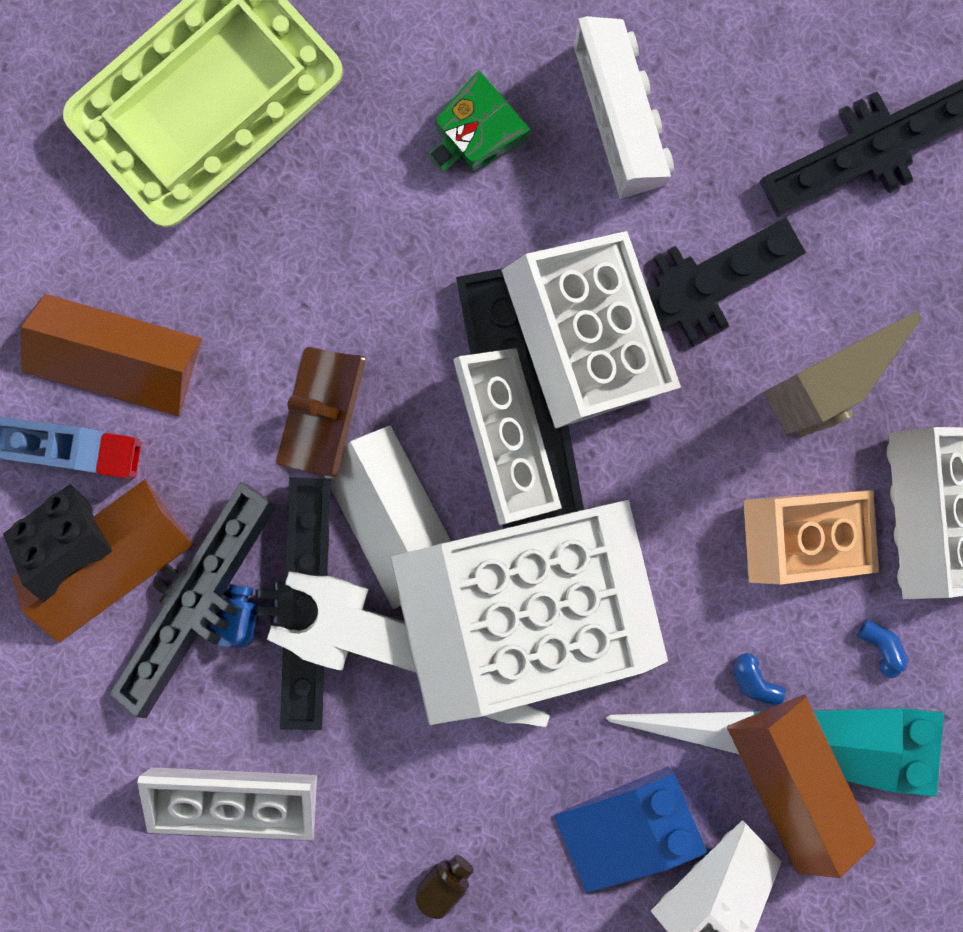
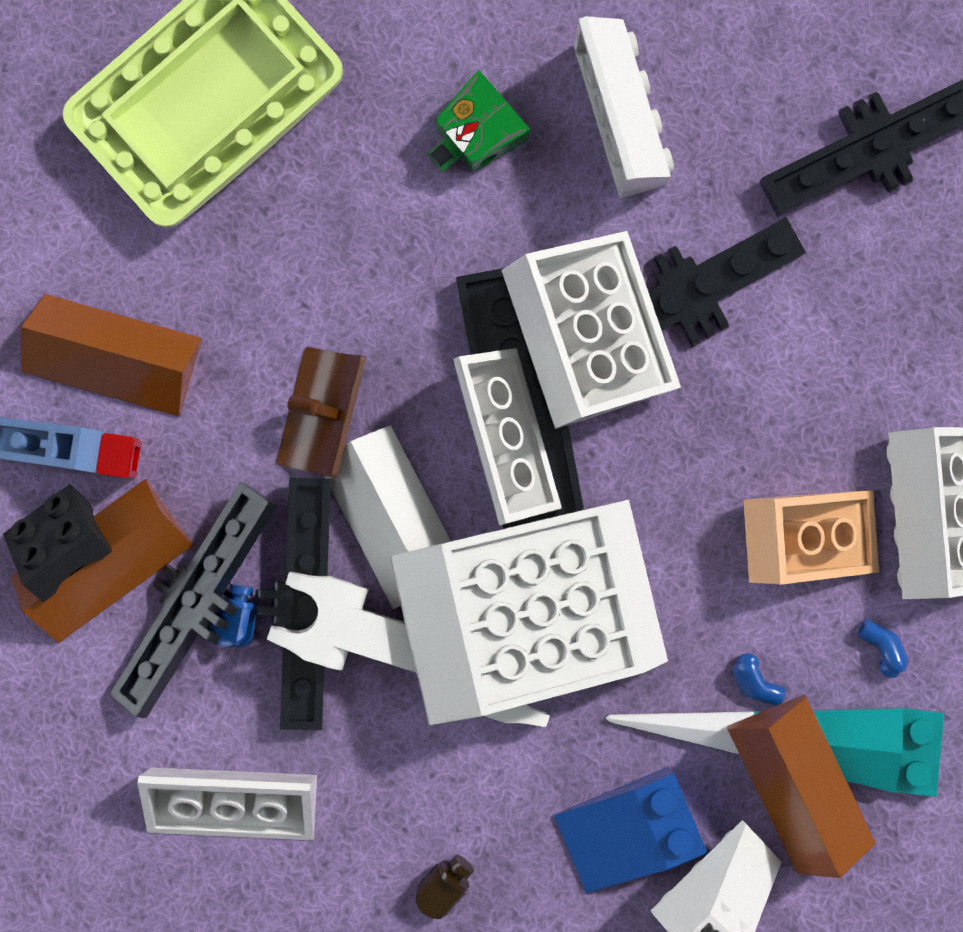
(829, 389): dark tan slope -> none

